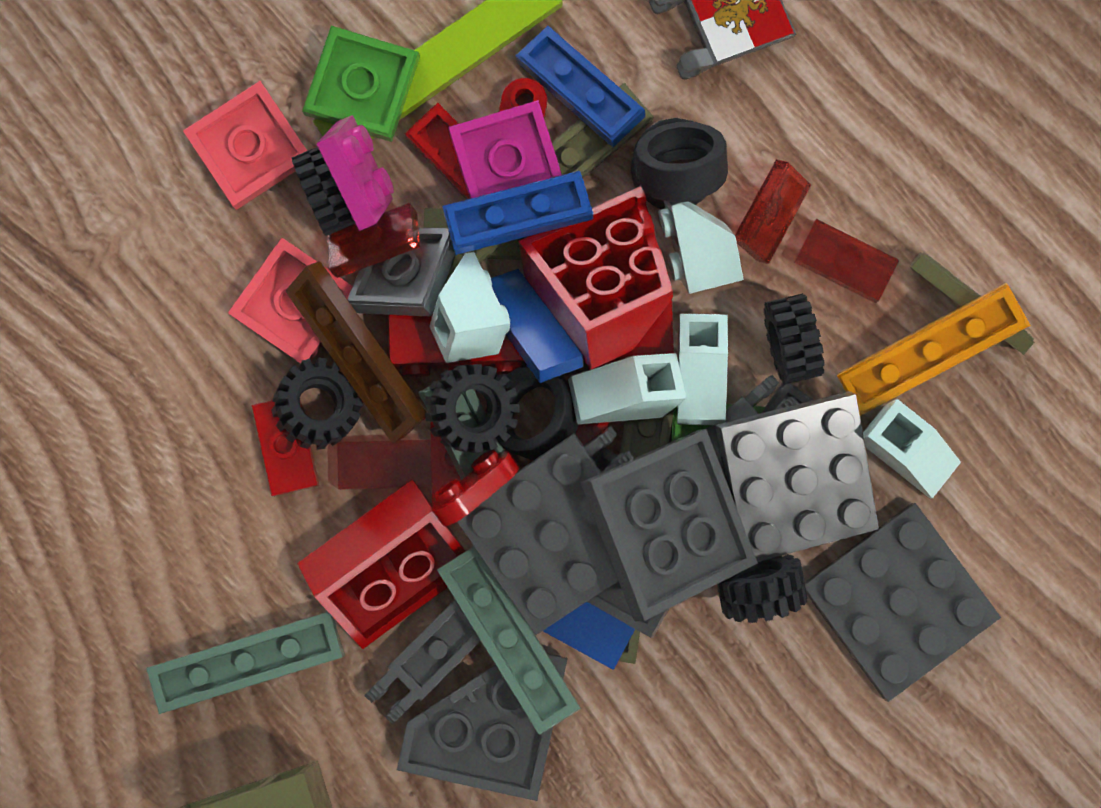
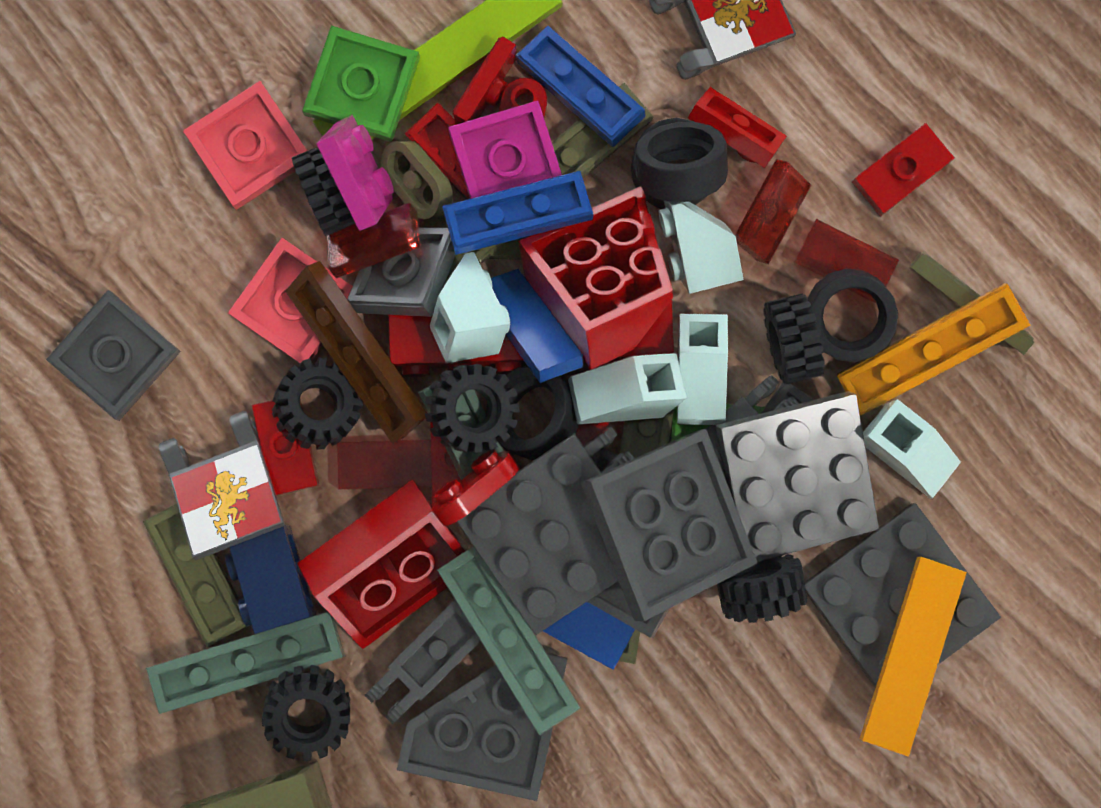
(113, 355): none -> dark grey tile
(199, 582): none -> olive tile
(226, 495): none -> flag
(270, 580): none -> dark blue brick
(306, 738): none -> black tyre
(417, 178): none -> olive plate
(487, 83): none -> red plate
(741, 129): none -> red plate
(886, 322): none -> black tyre
(903, 169): none -> red plate
(912, 656): none -> light orange tile

